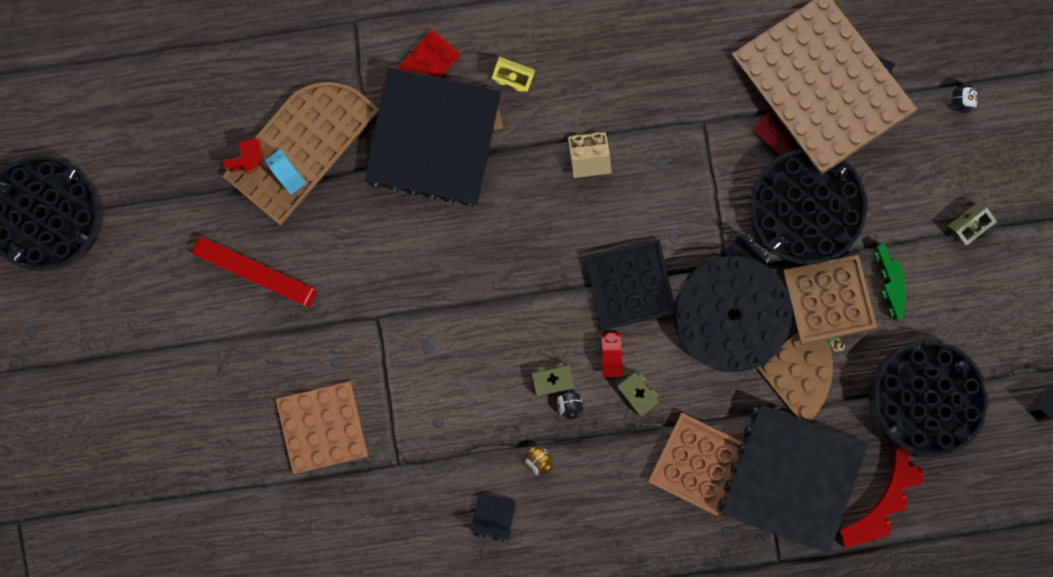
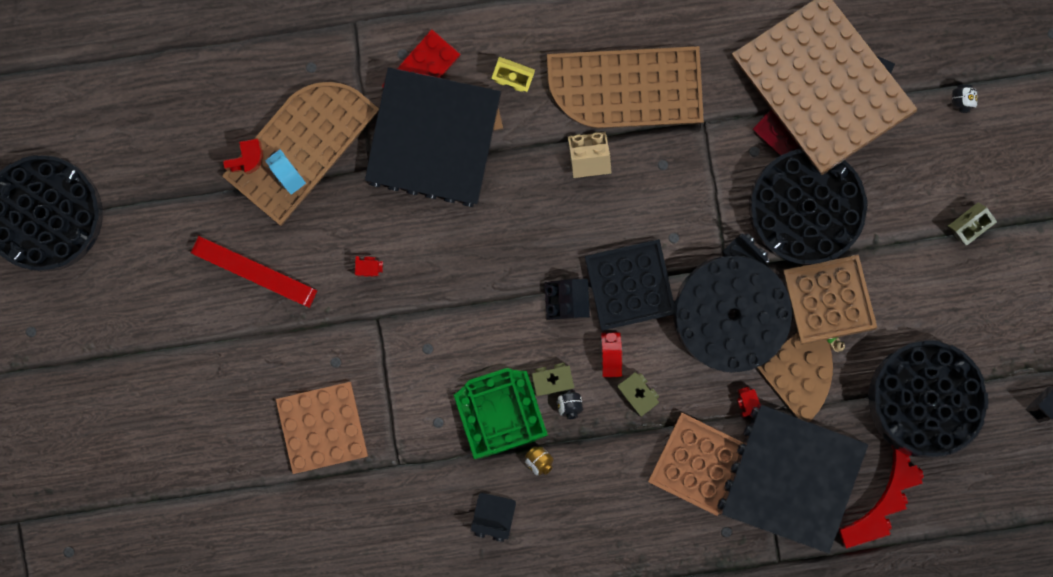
(368, 267): none -> red brick
(499, 412): none -> green wedge
(567, 299): none -> black slope
(628, 86): none -> medium nougat plate
(747, 400): none -> red brick
(895, 289): green slope -> none

